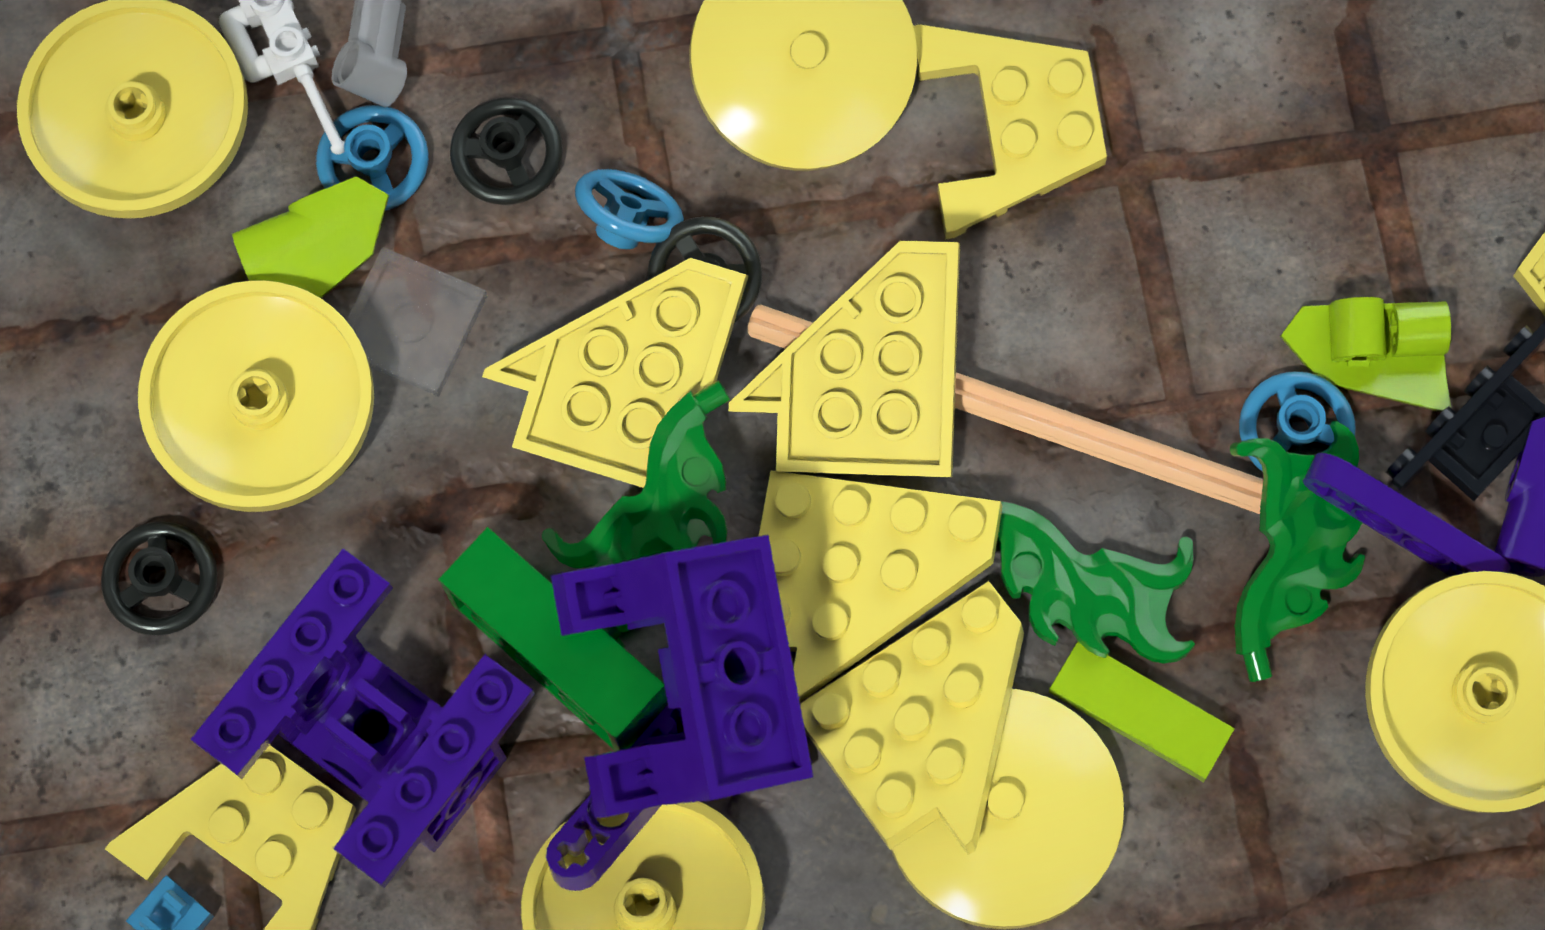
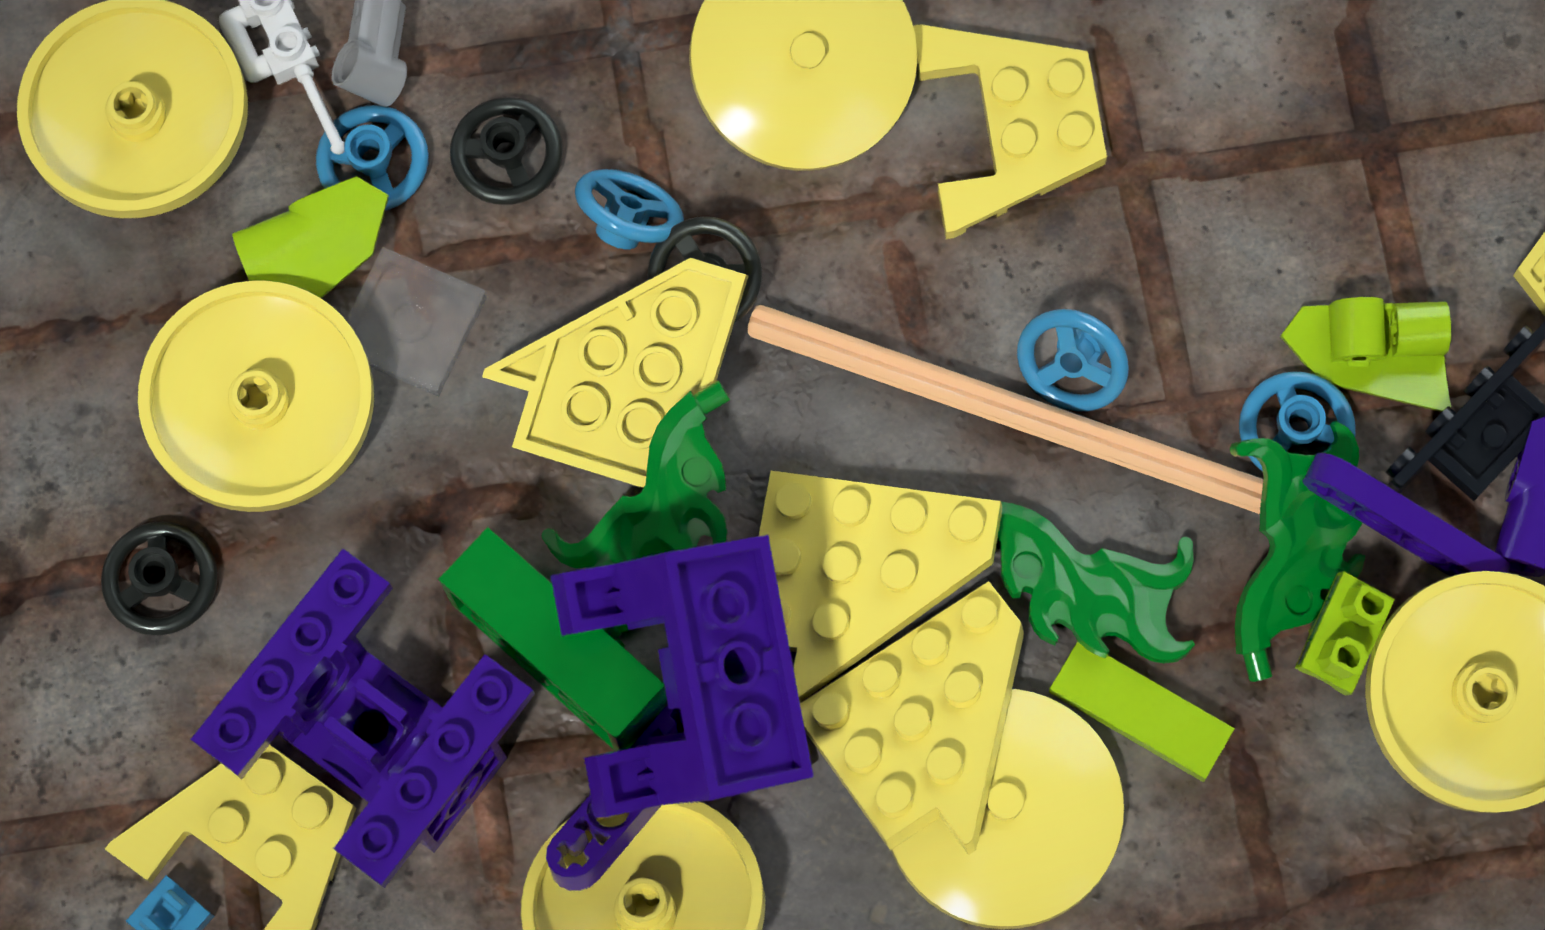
(872, 374): light yellow wing -> none
(1079, 348): none -> dark azure piece
(1344, 633): none -> lime hips

